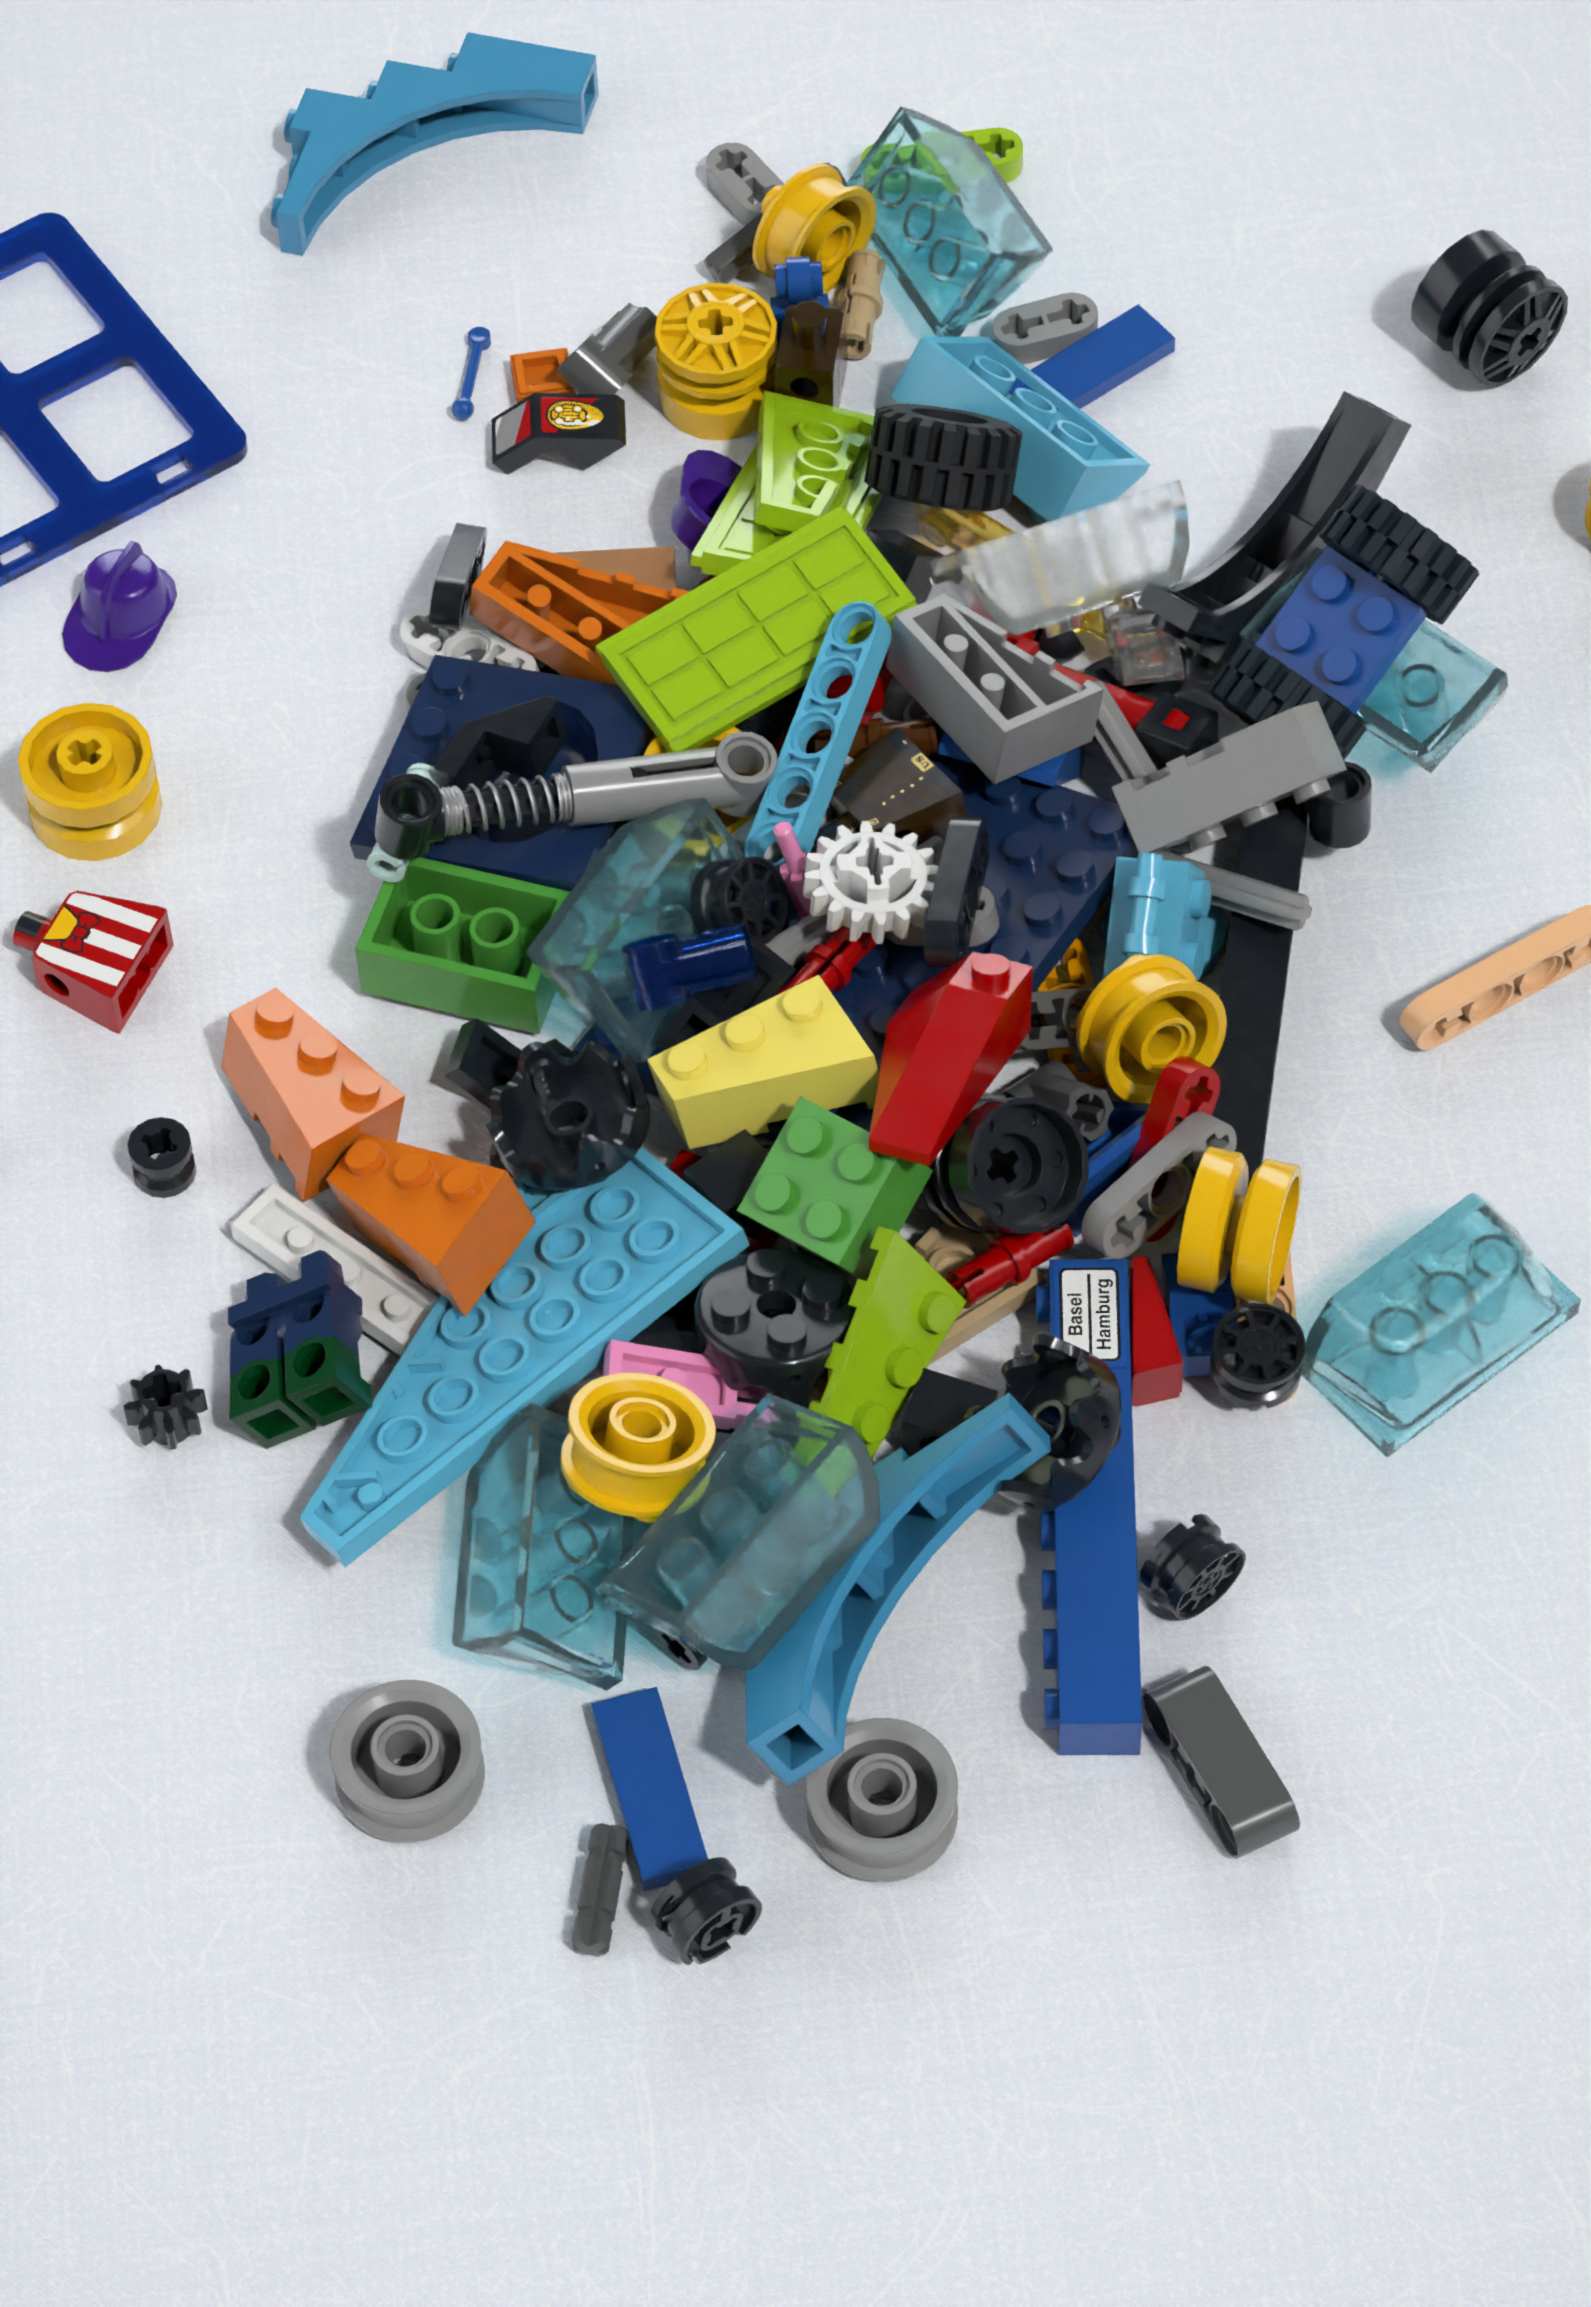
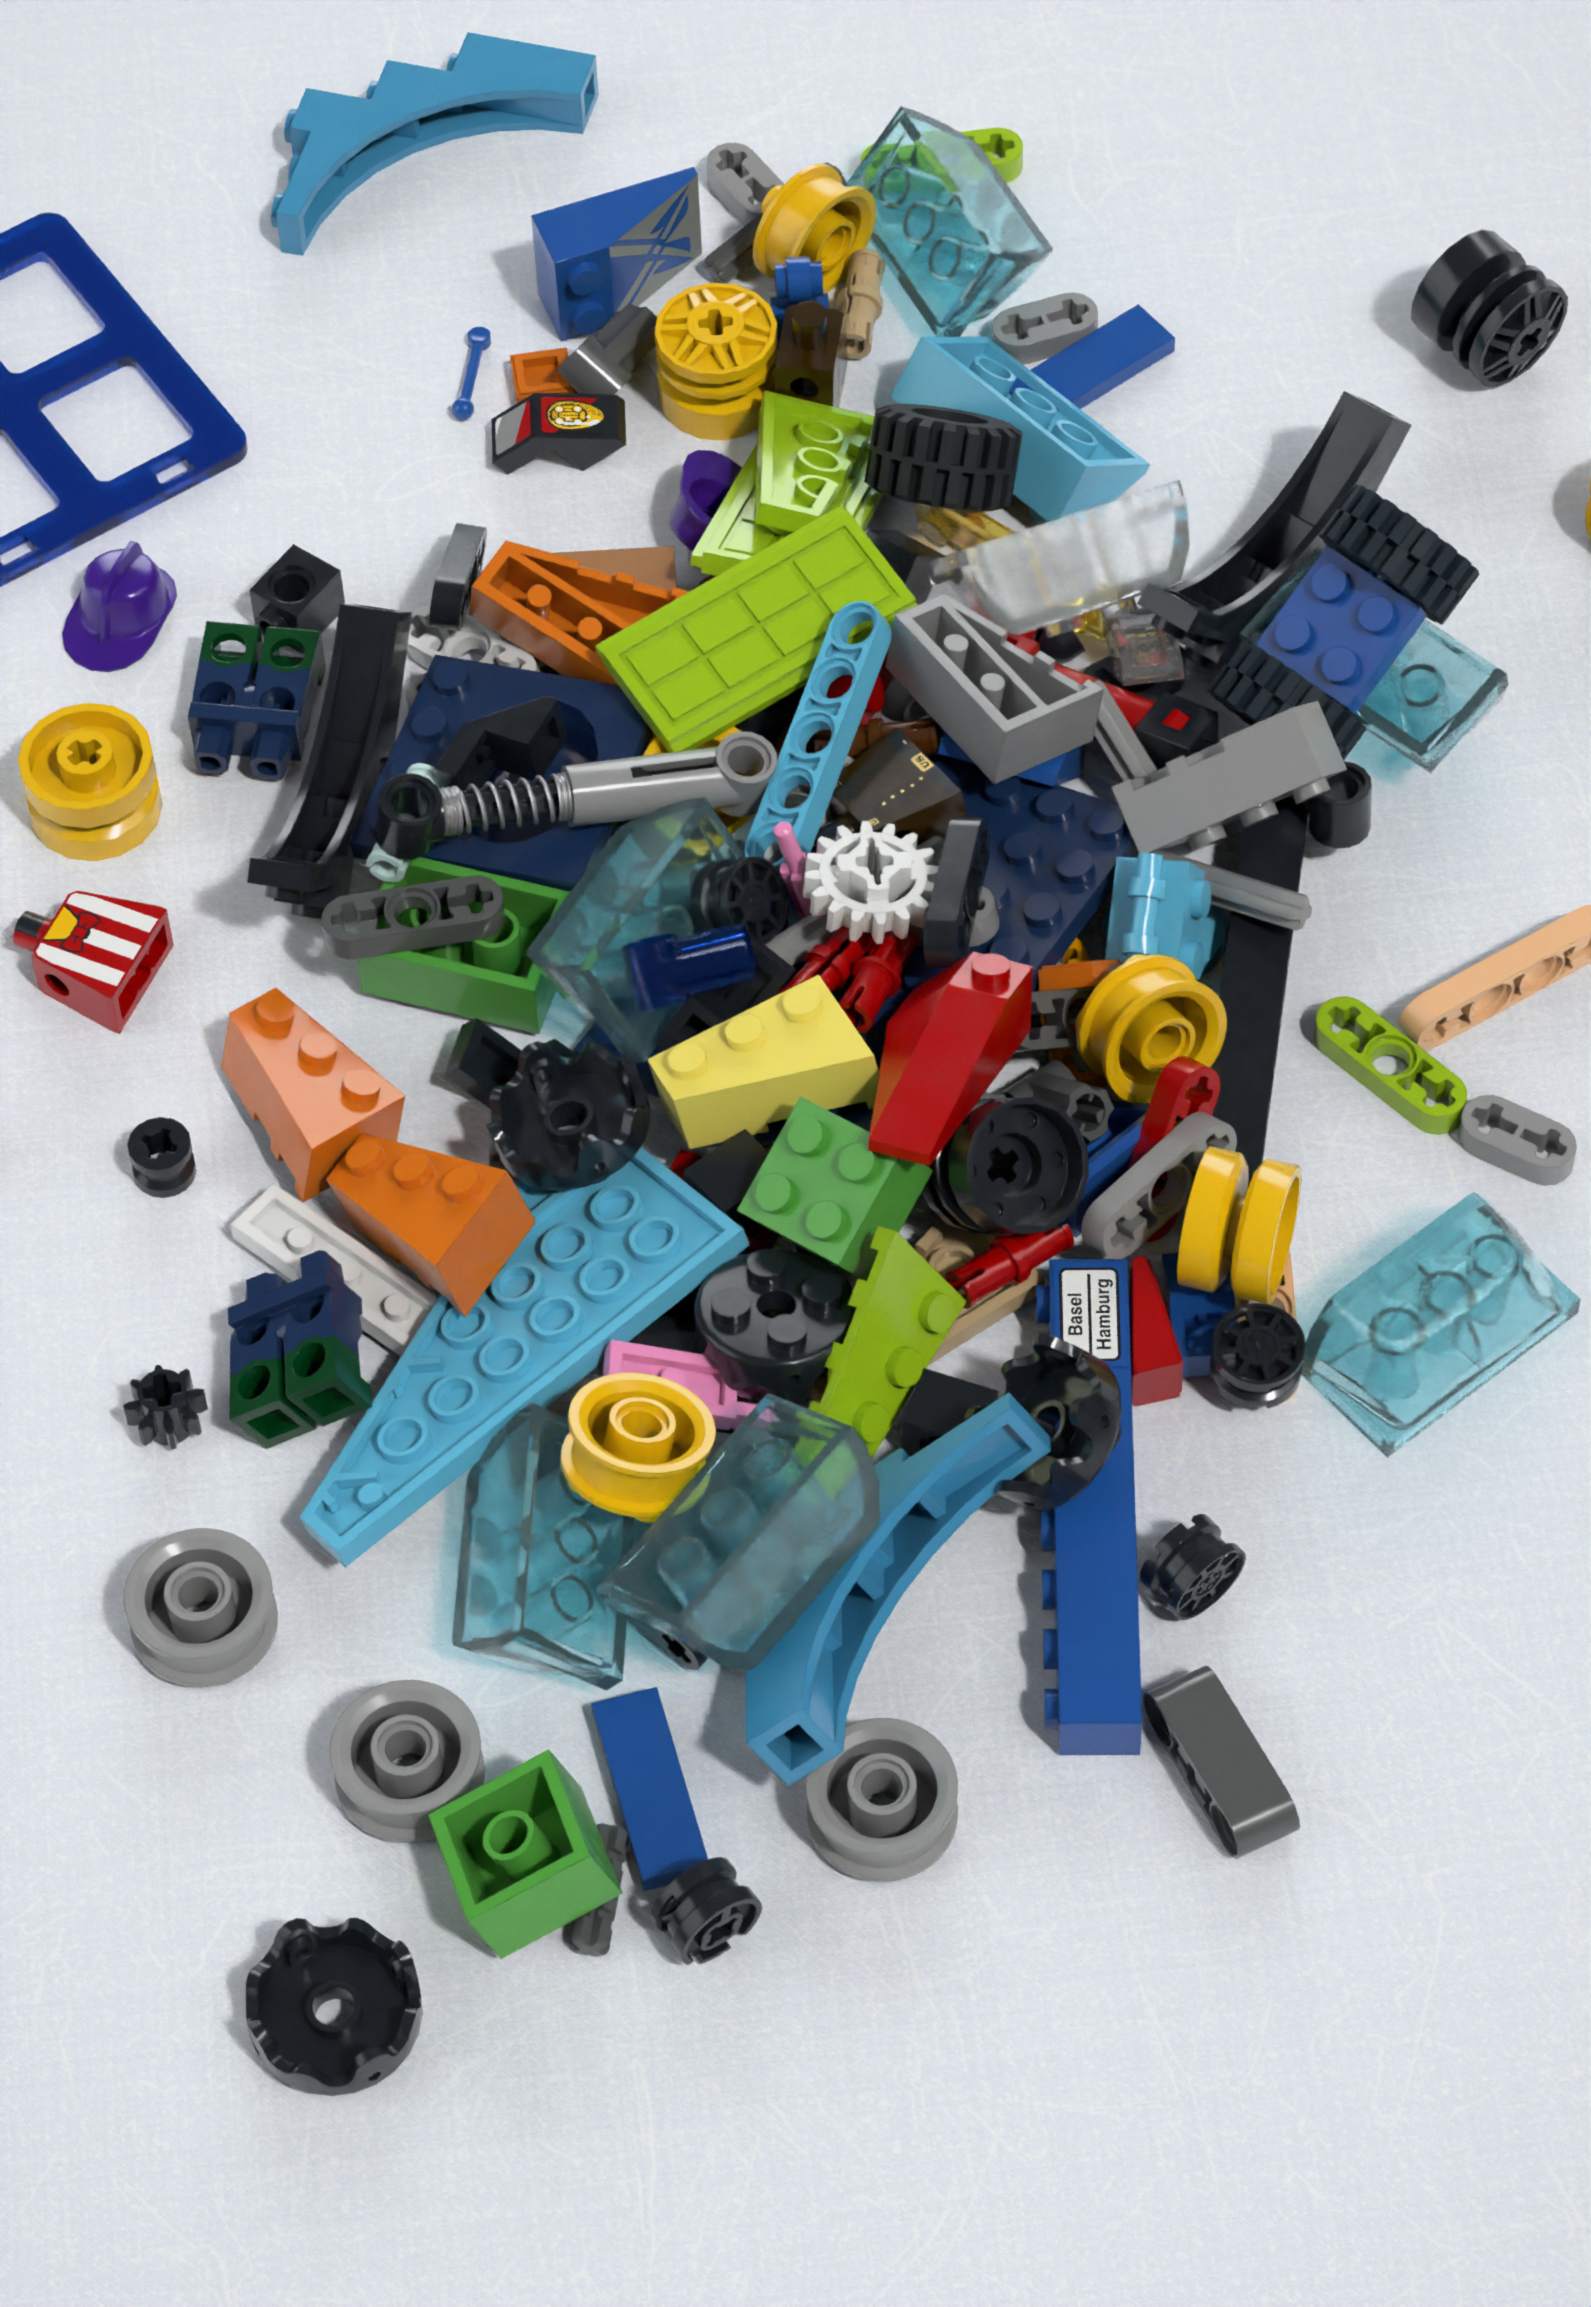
(185, 1573): none -> light grey wheel
(254, 698): none -> dark blue hips
(297, 593): none -> black brick
(326, 1964): none -> black plate
(355, 729): none -> black arch
(396, 938): none -> dark grey beam
(524, 1854): none -> bright green brick
(614, 249): none -> blue slope
(877, 979): none -> red axle
(1075, 975): none -> orange tile
(1398, 1090): none -> lime beam
(1517, 1140): none -> light grey beam

